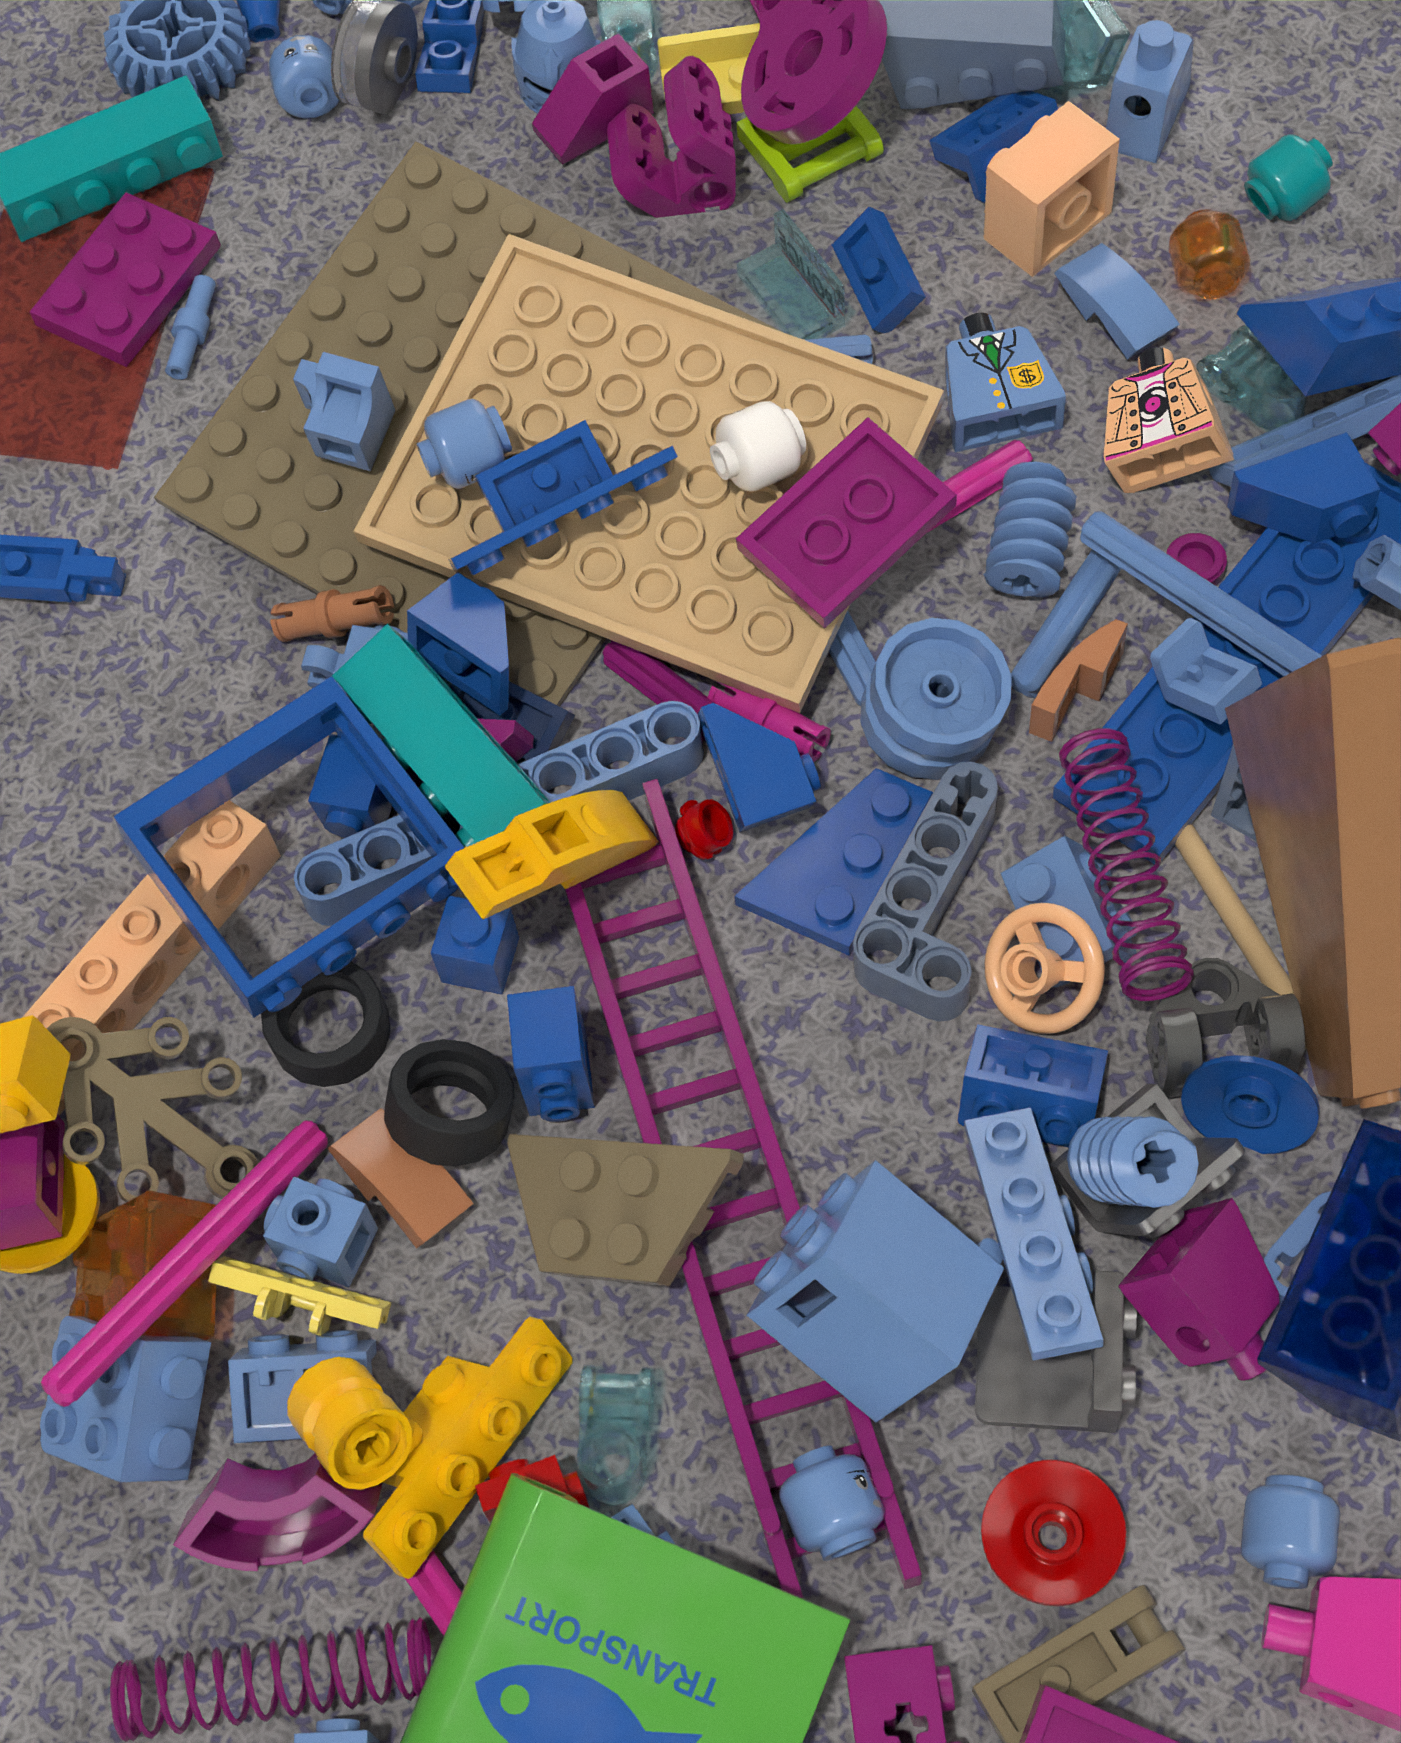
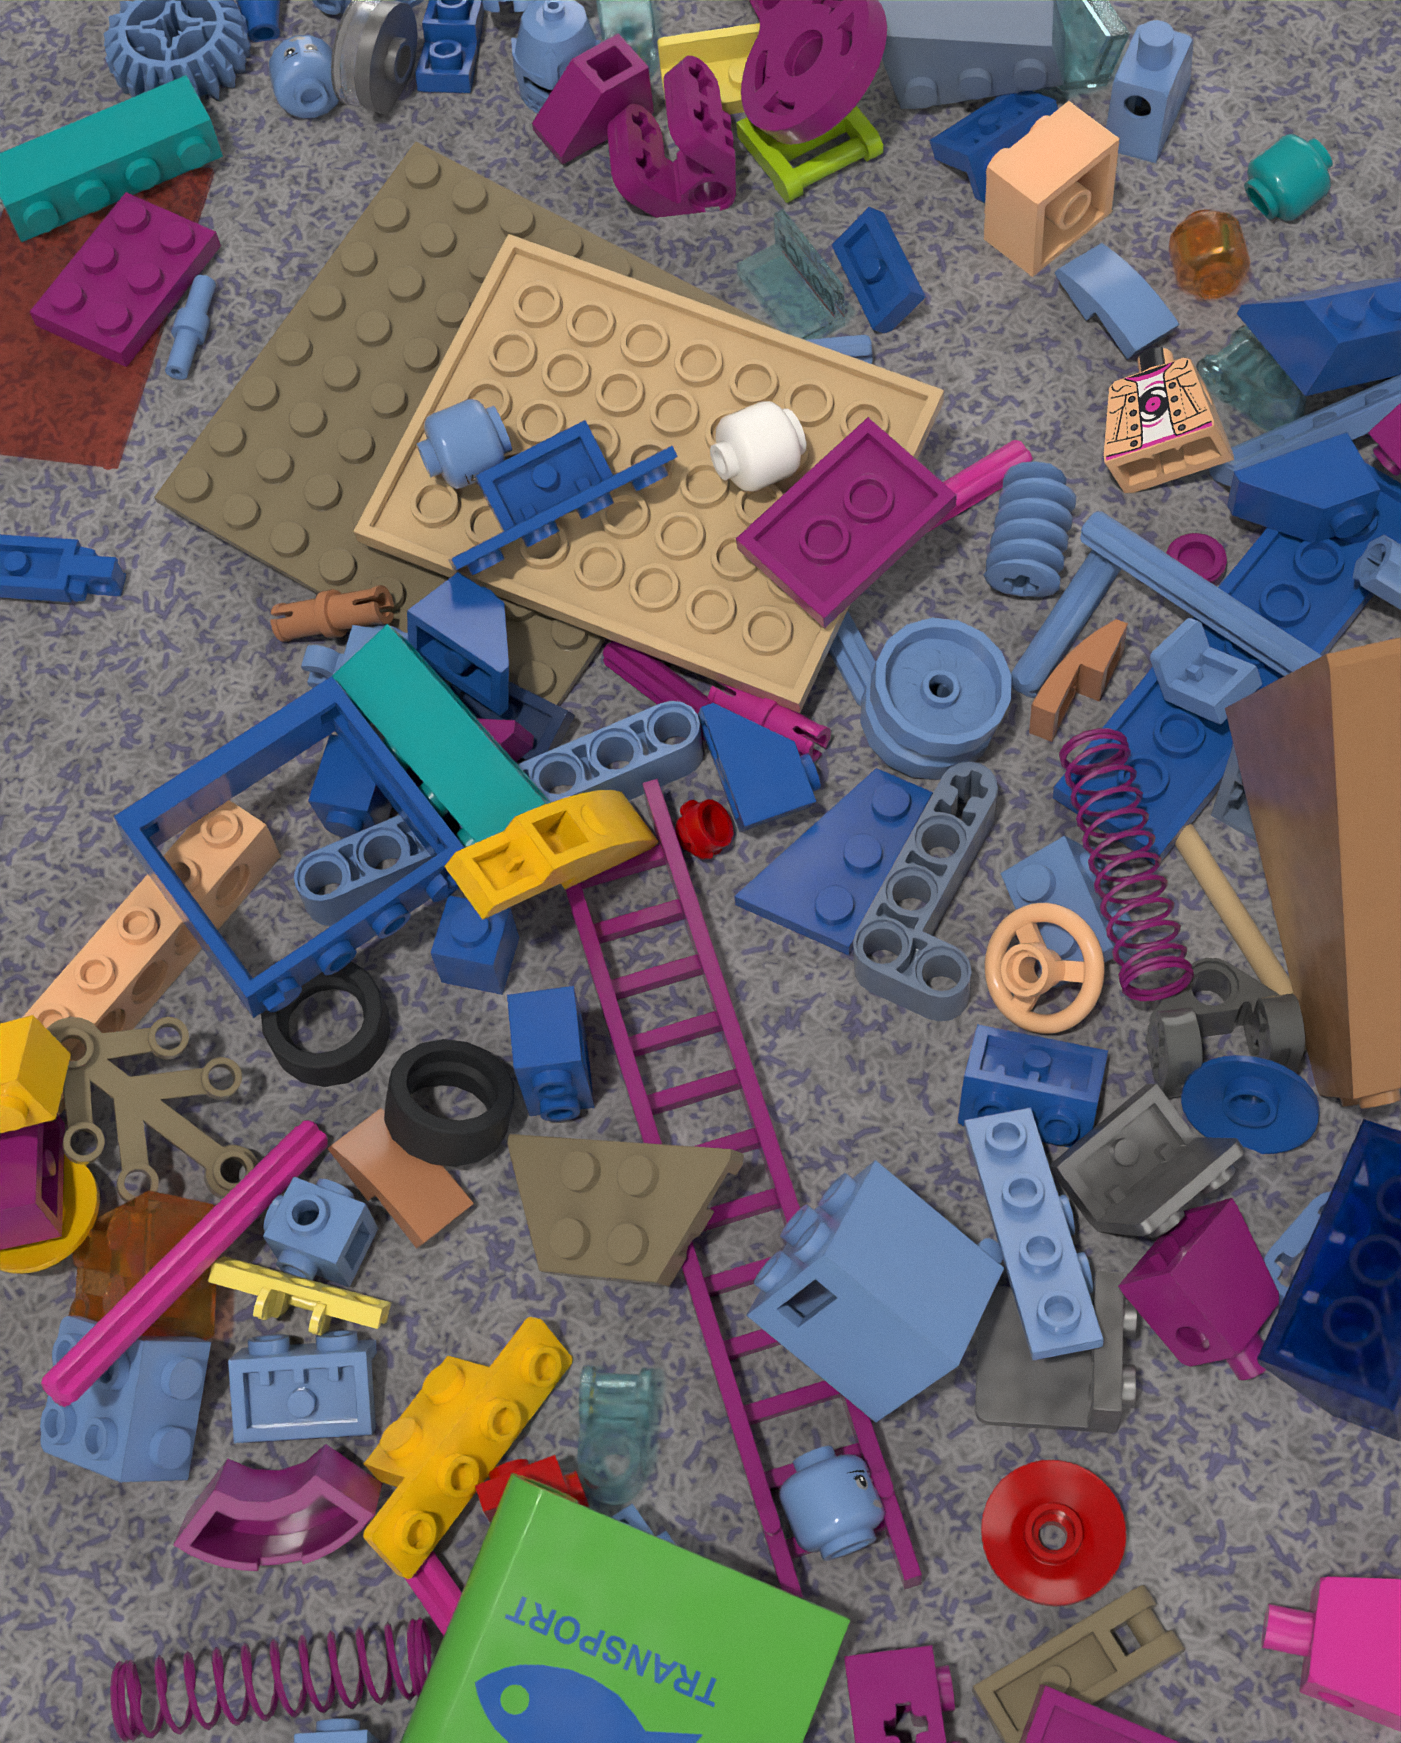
(346, 407): medium blue brick -> none
(349, 1423): yellow wheel -> none
(999, 385): medium blue torso -> none
(1132, 1161): medium blue piece -> none
(1290, 1530): medium blue head -> none

